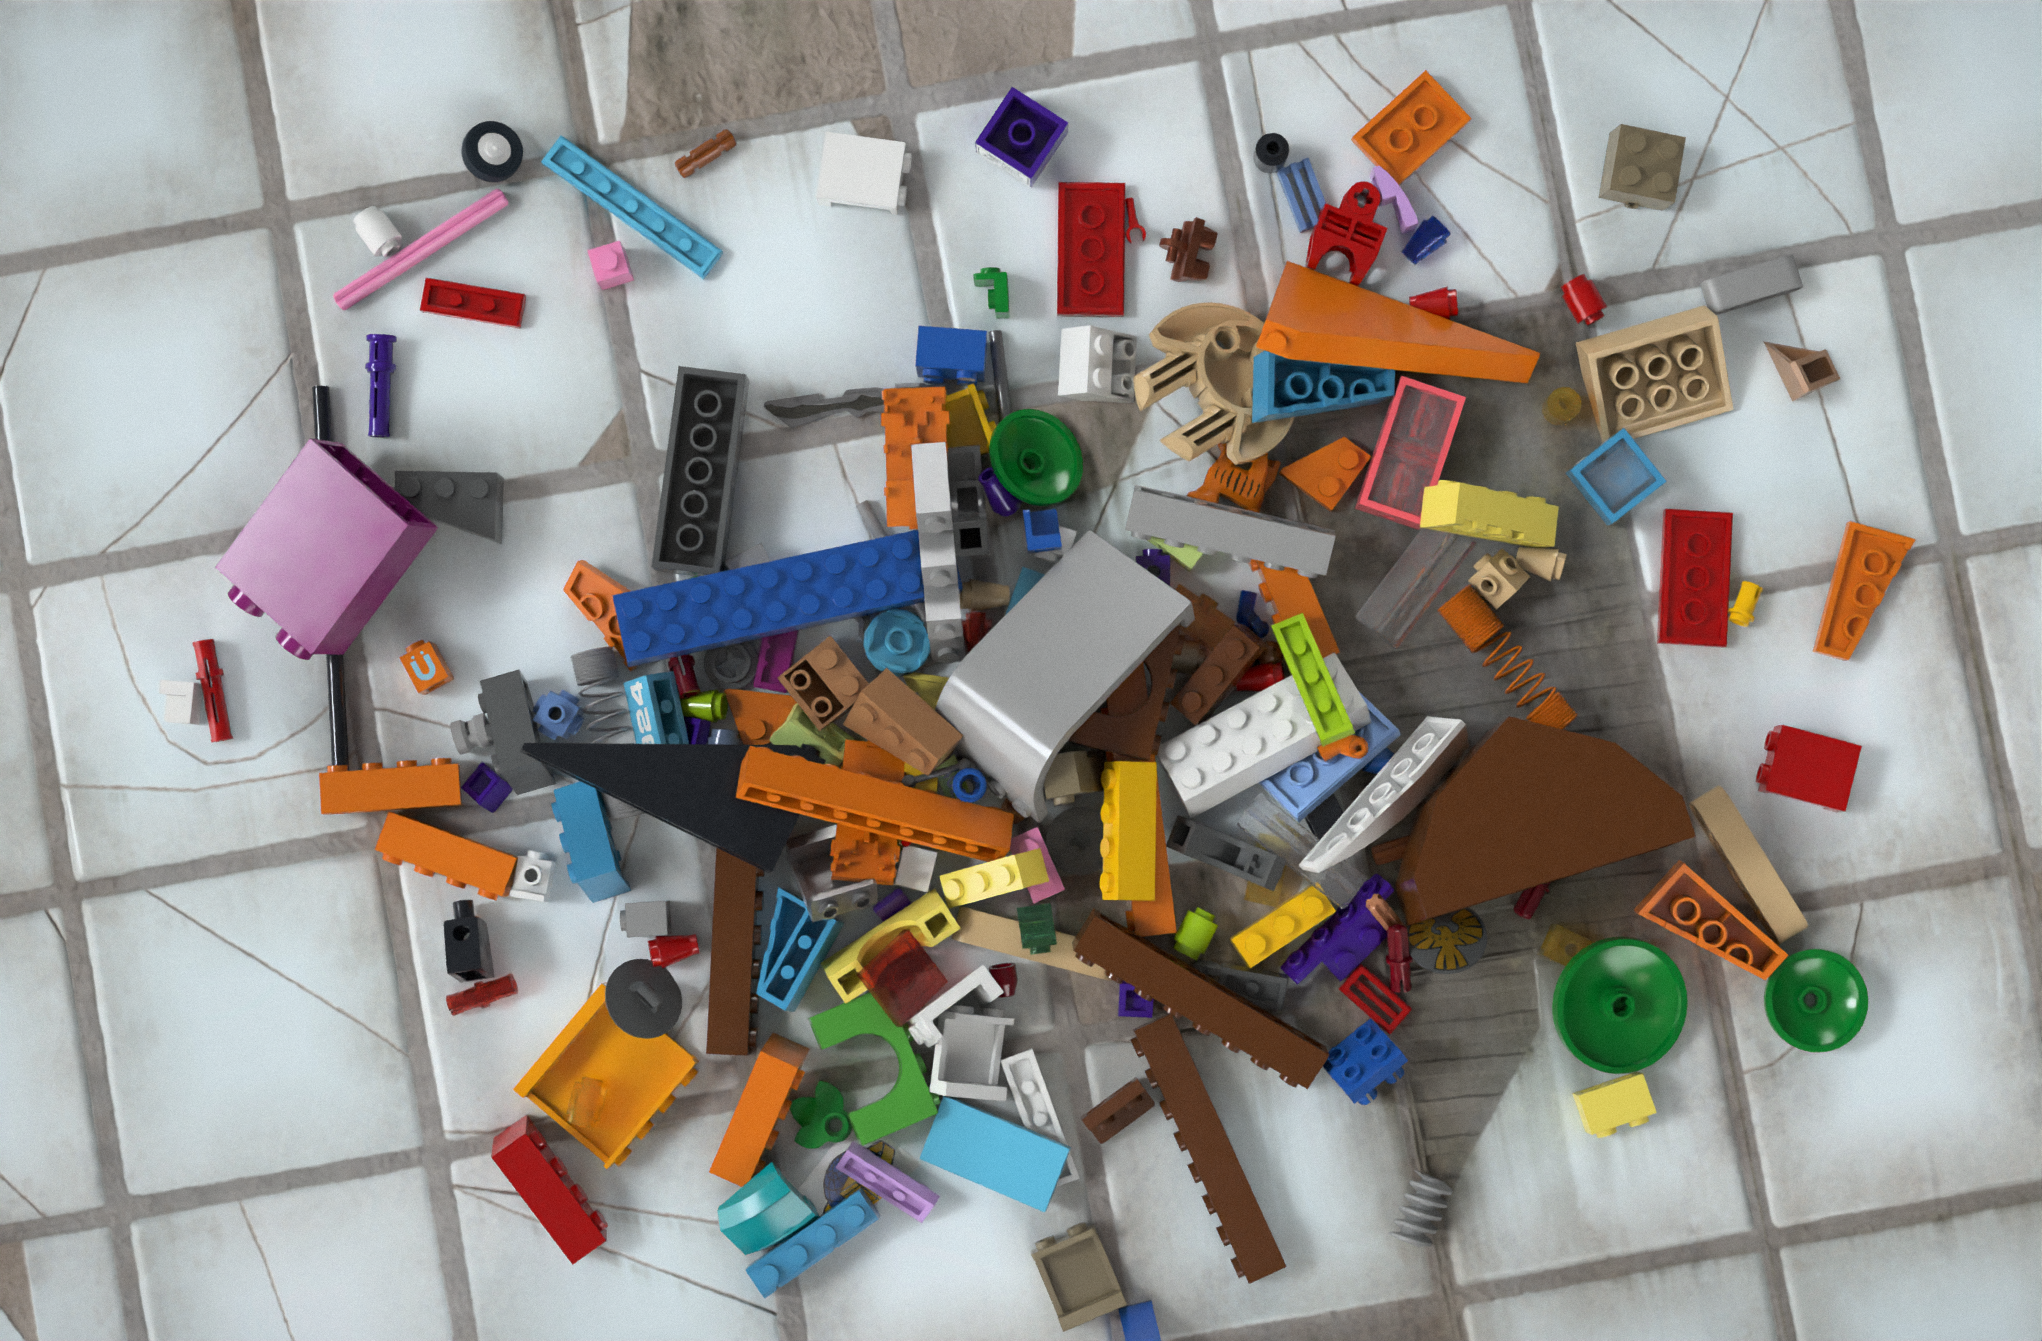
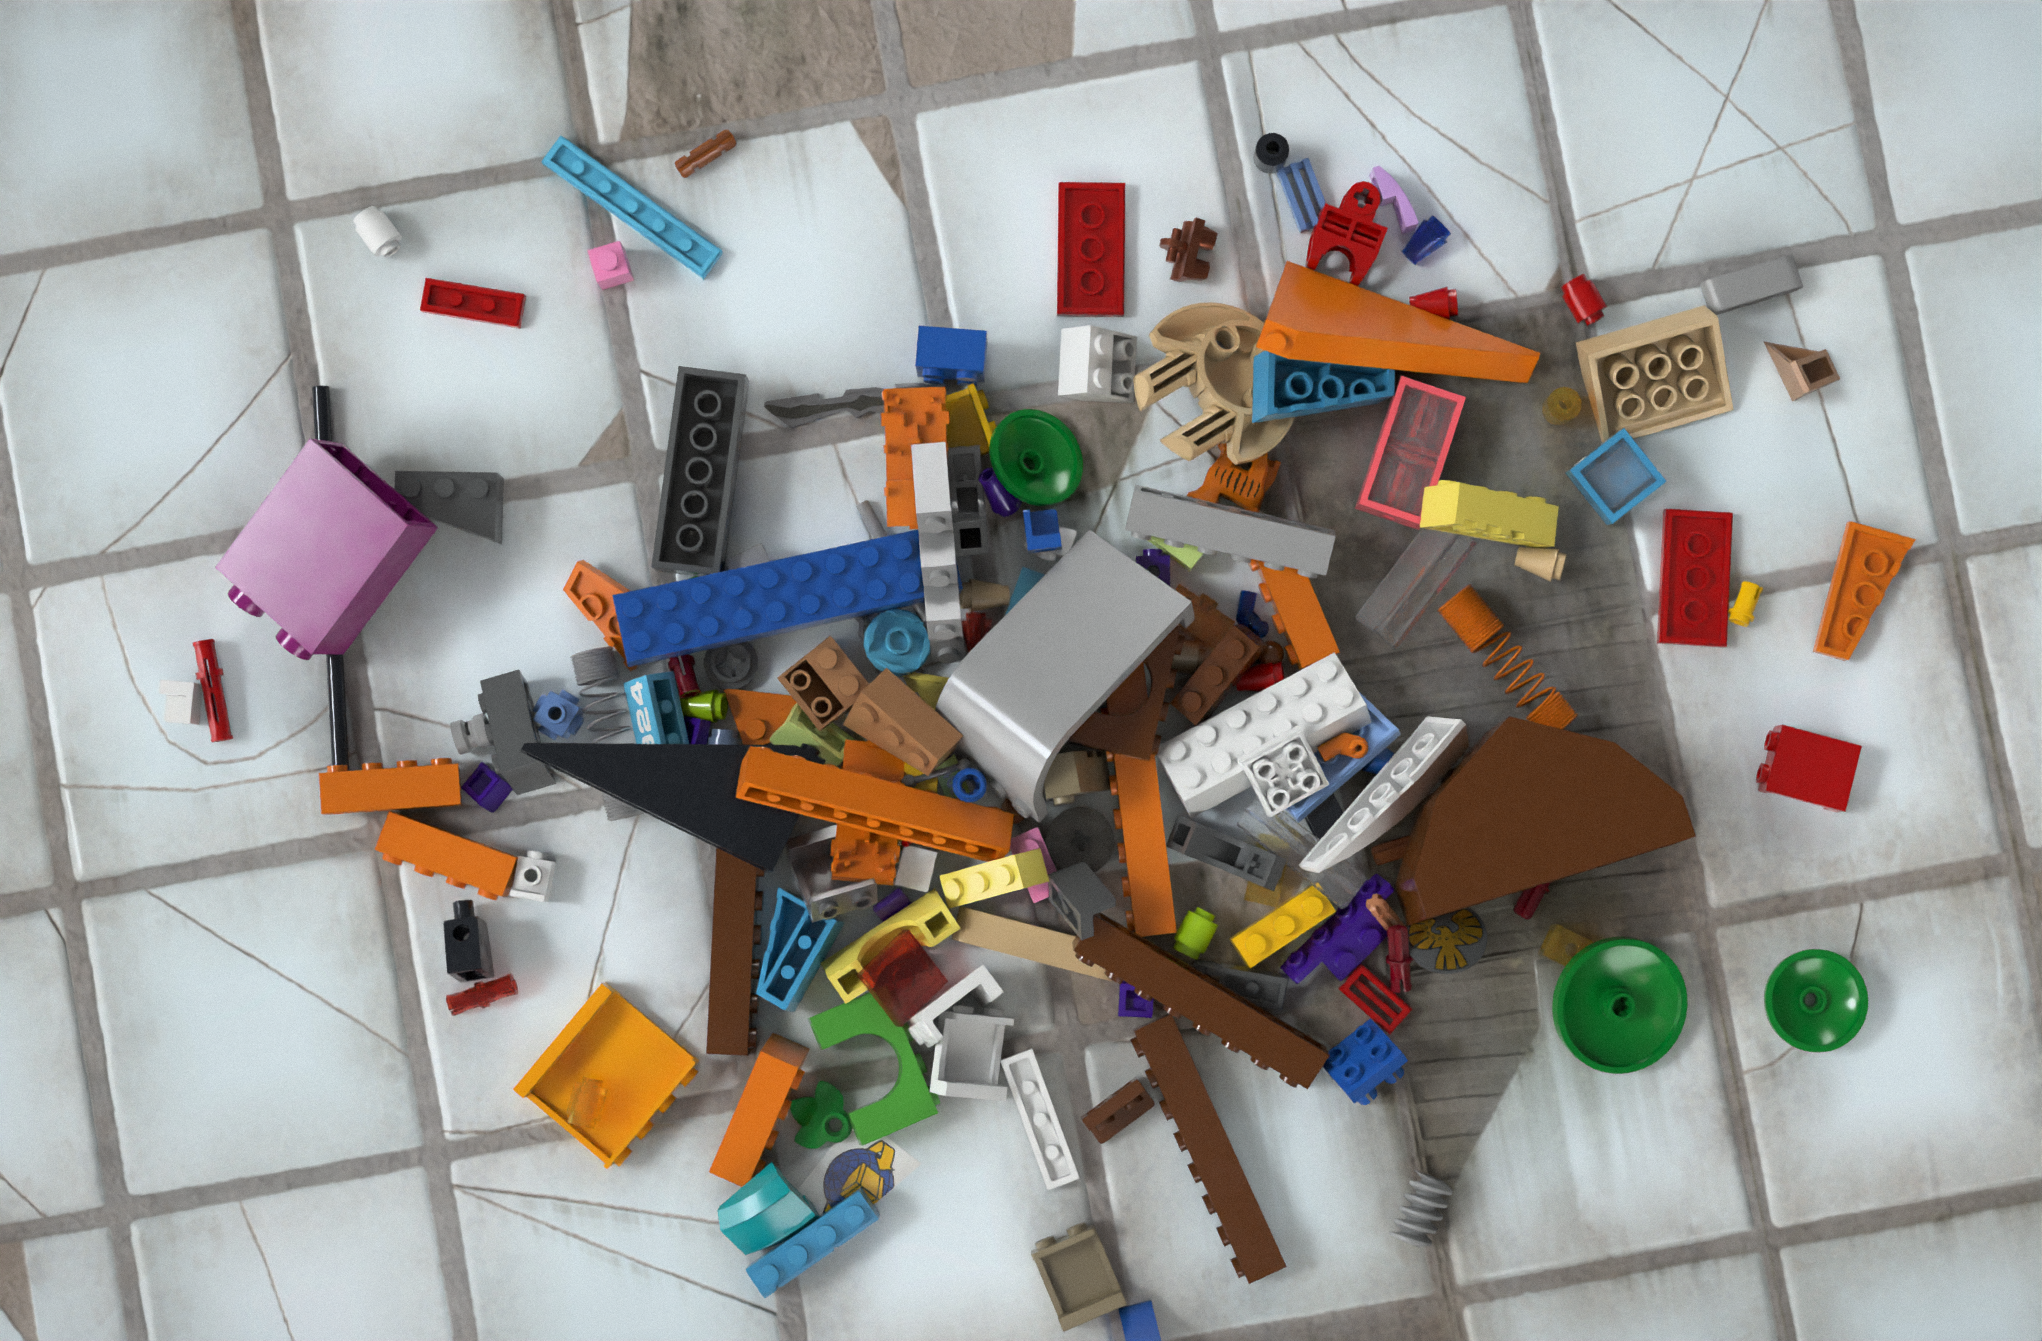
(380, 369): dark purple pin -> none
(420, 249): bright pink axle -> none
(426, 666): orange brick -> none
(492, 151): black wheel -> none
(548, 1189): red wedge -> none
(589, 841): dark azure wedge -> none
(643, 999): dark grey shield -> none
(646, 919): light grey brick -> none
(672, 949): red cone -> none
(775, 658): magenta plate -> none
(863, 172): white panel -> none
(887, 1181): lavender plate -> none
(995, 1153): medium azure tile -> none
(999, 296): green bracket -> none
(1000, 374): flat silver bar -> none
(1006, 977): dark red hose -> none
(1021, 137): dark purple brick -> none
(1037, 928): clear green brick -> none
(1078, 896): none -> dark grey panel
(1128, 831): yellow brick -> none
(1133, 220): red hand -> none
(1283, 771): none -> white tile
(1312, 679): lime plate -> none
(1327, 472): orange wing -> none
(1411, 128): orange plate -> none
(1498, 577): tan brick -> none
(1615, 1104): light yellow brick -> none
(1642, 167): dark tan brick -> none
(1701, 915): orange wedge -> none
(1748, 865): tan beam -> none

